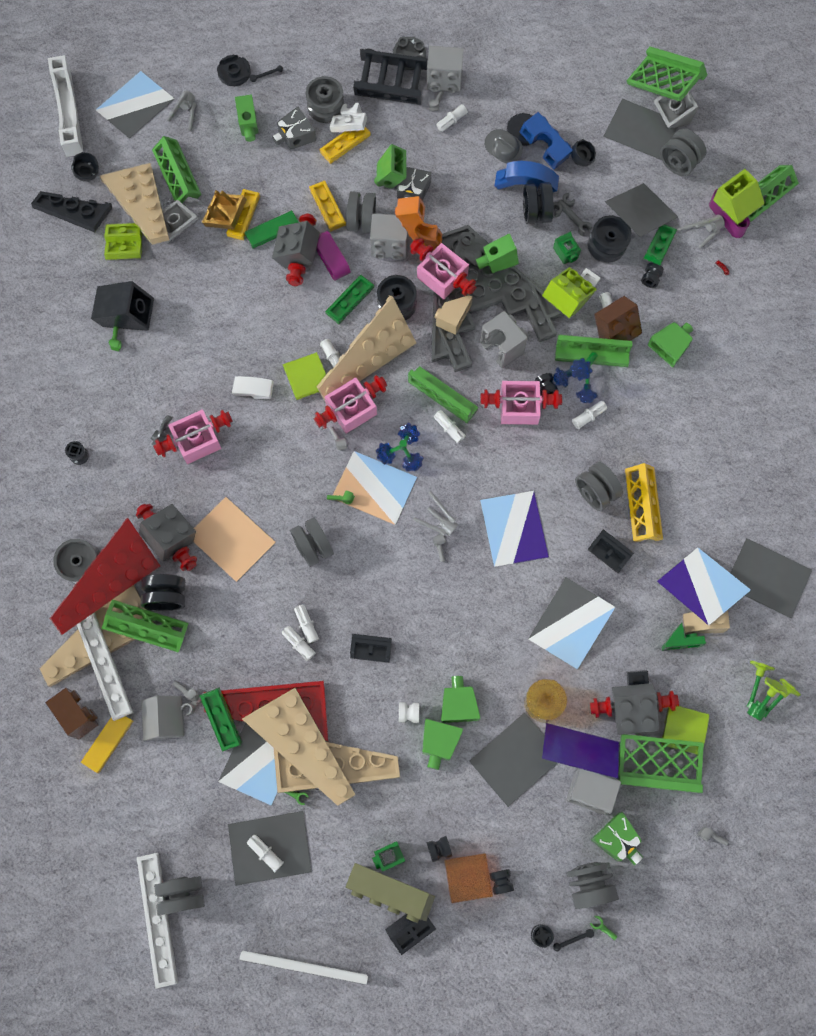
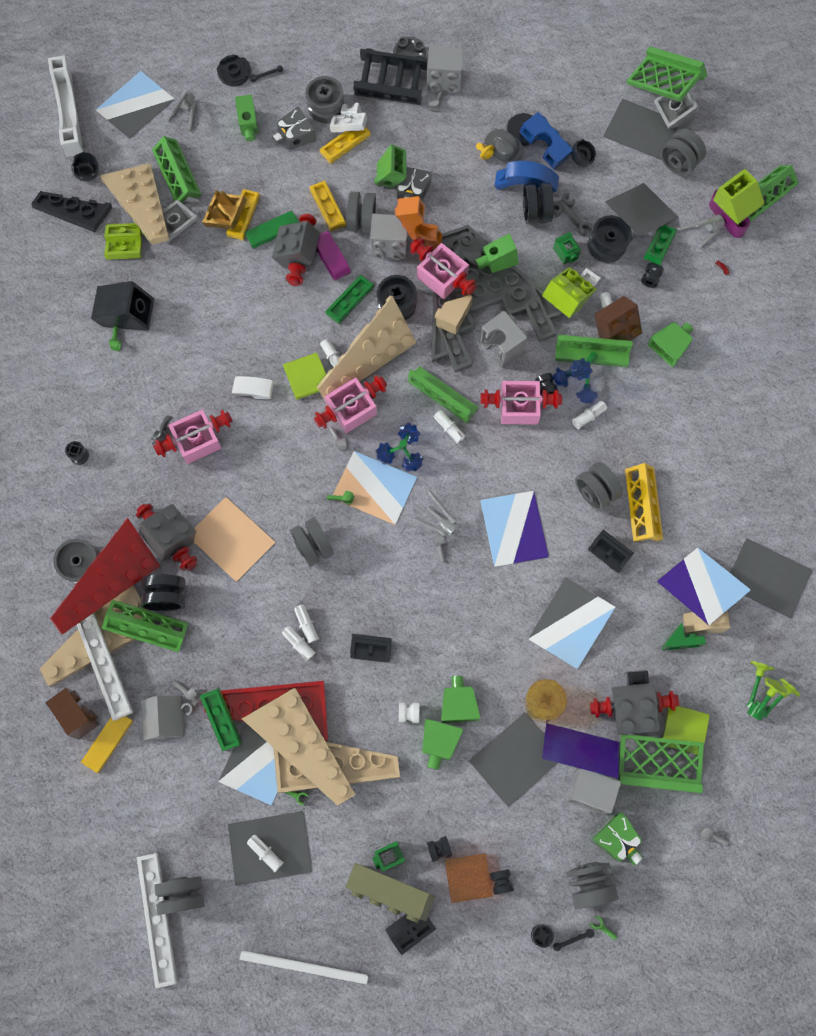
(452, 118): white axle -> none
(486, 151): none -> yellow plate

